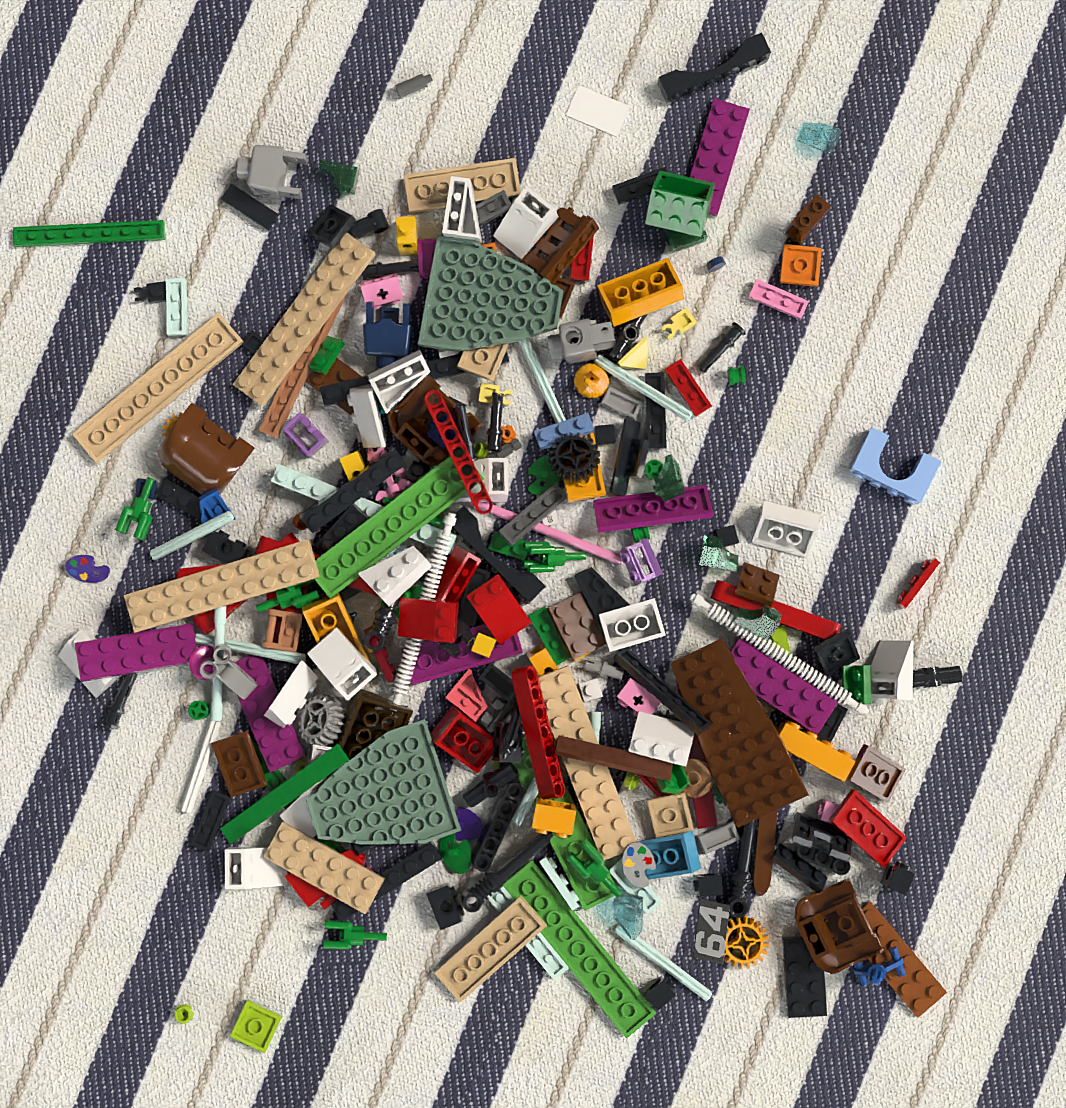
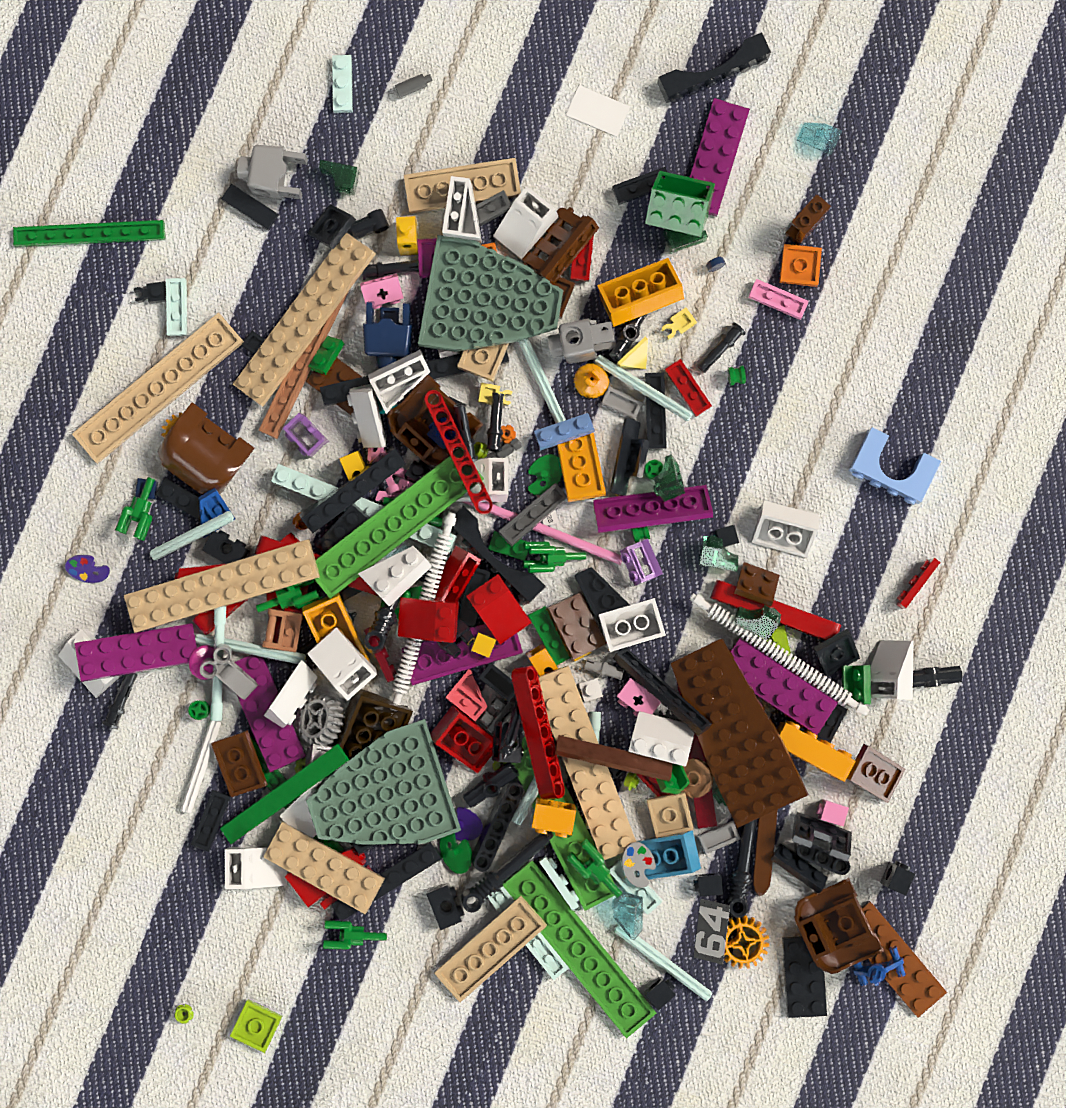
(342, 83): none -> light aqua plate
(576, 473): black gear -> none
(605, 434): black tile -> none
(867, 828): red plate -> none

